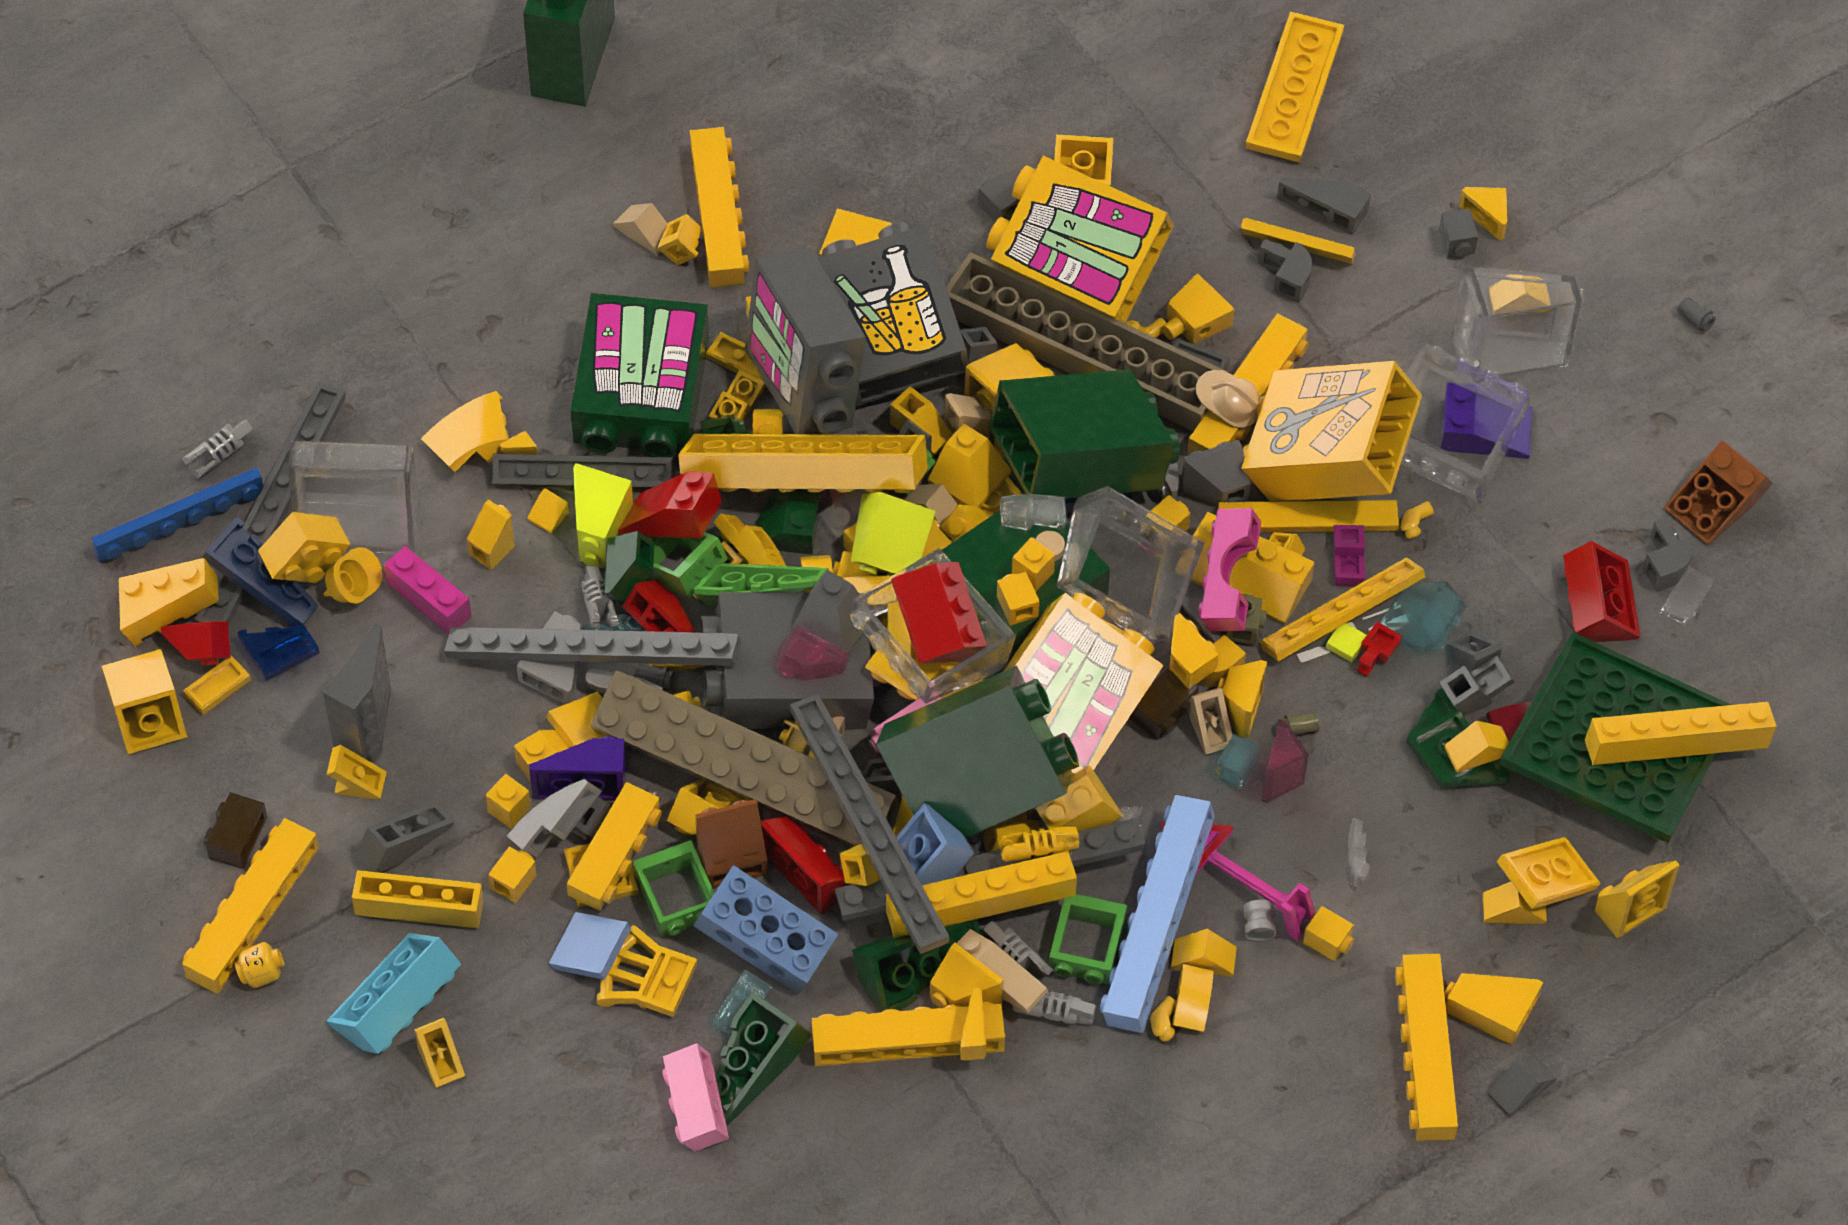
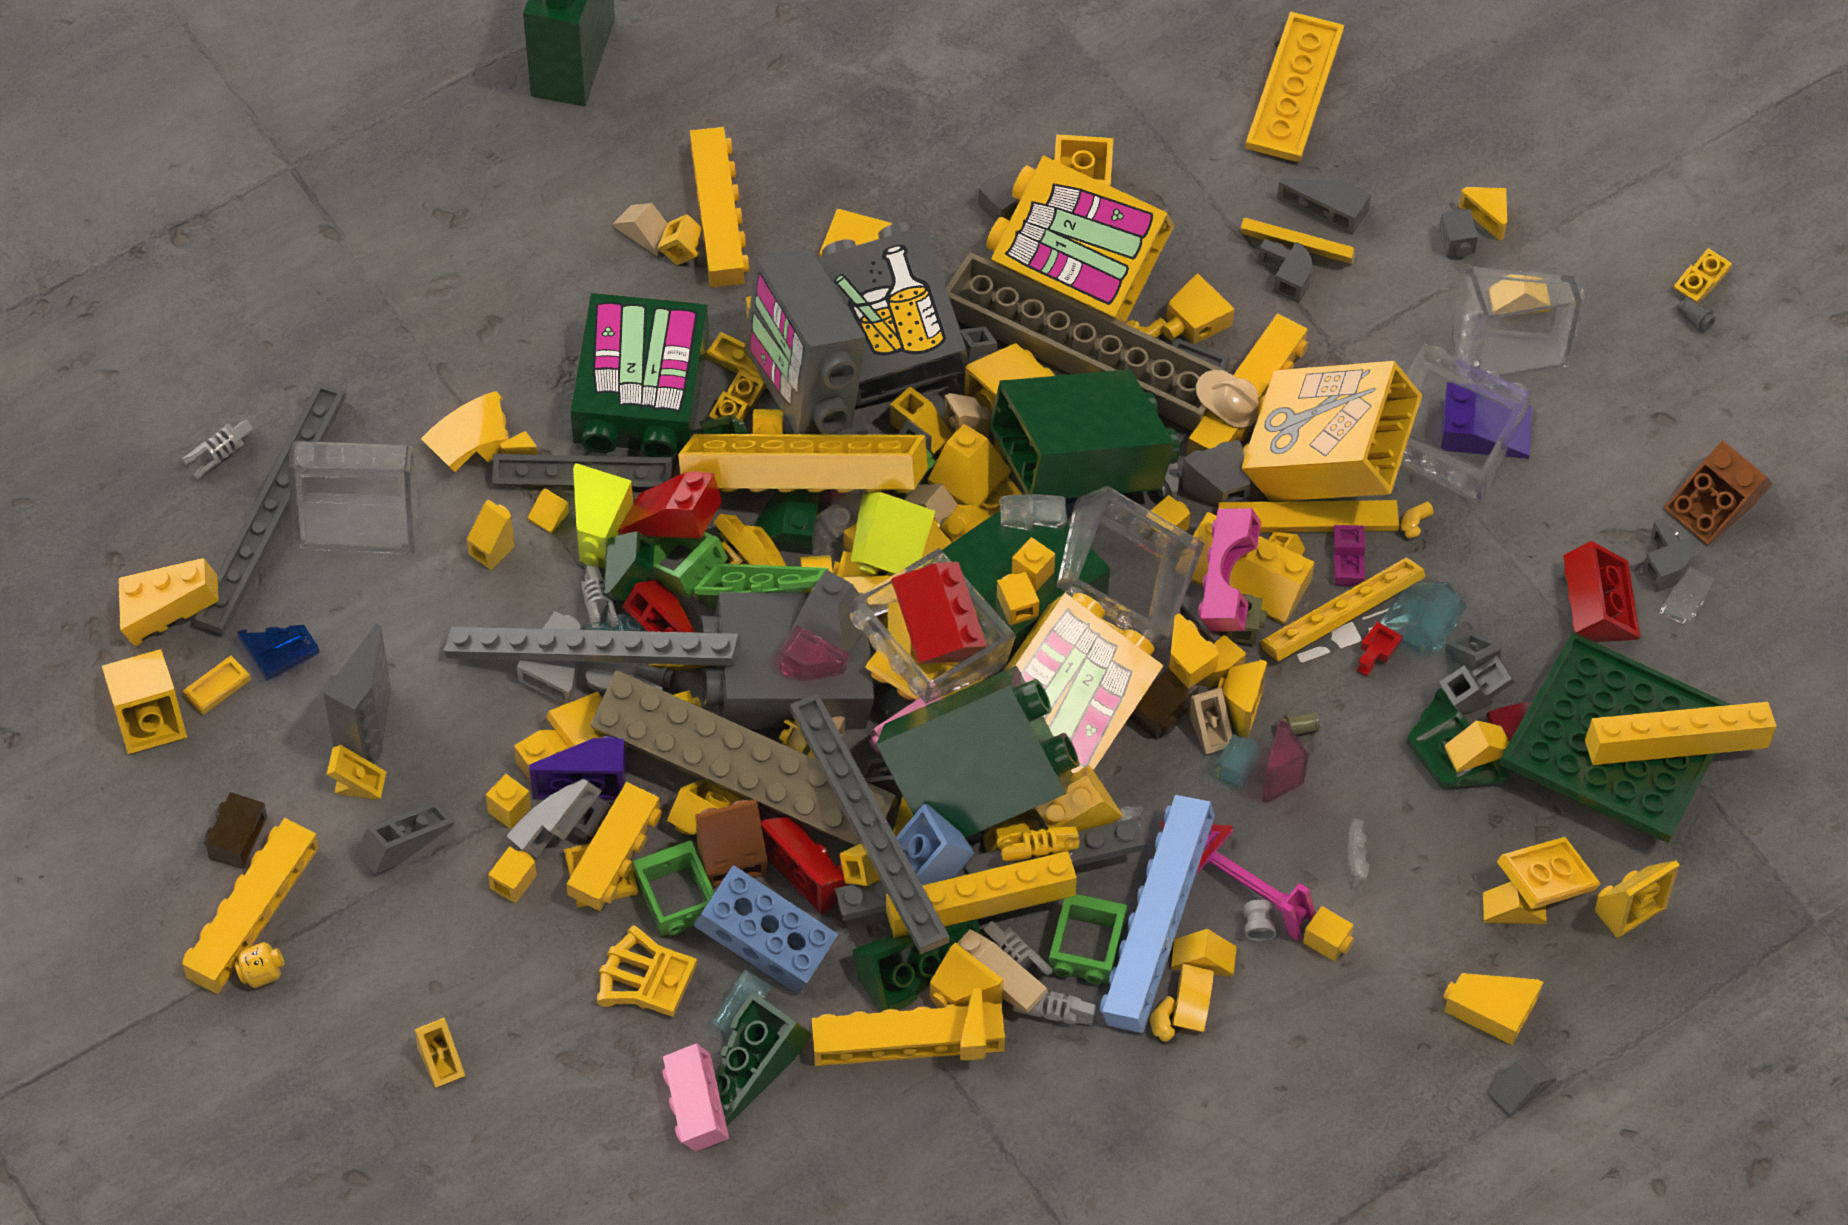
(177, 515): blue plate -> none
(200, 640): red slope -> none
(238, 558): dark blue wing -> none
(304, 547): yellow brick -> none
(354, 576): yellow piece -> none
(395, 992): medium azure slope -> none
(417, 899): yellow brick -> none
(427, 590): dark pink brick -> none
(590, 945): medium blue tile -> none
(1053, 542): tan tile -> none
(1346, 642): neon yellow tile -> none
(1427, 1046): yellow brick -> none
(1703, 276): none -> yellow slope

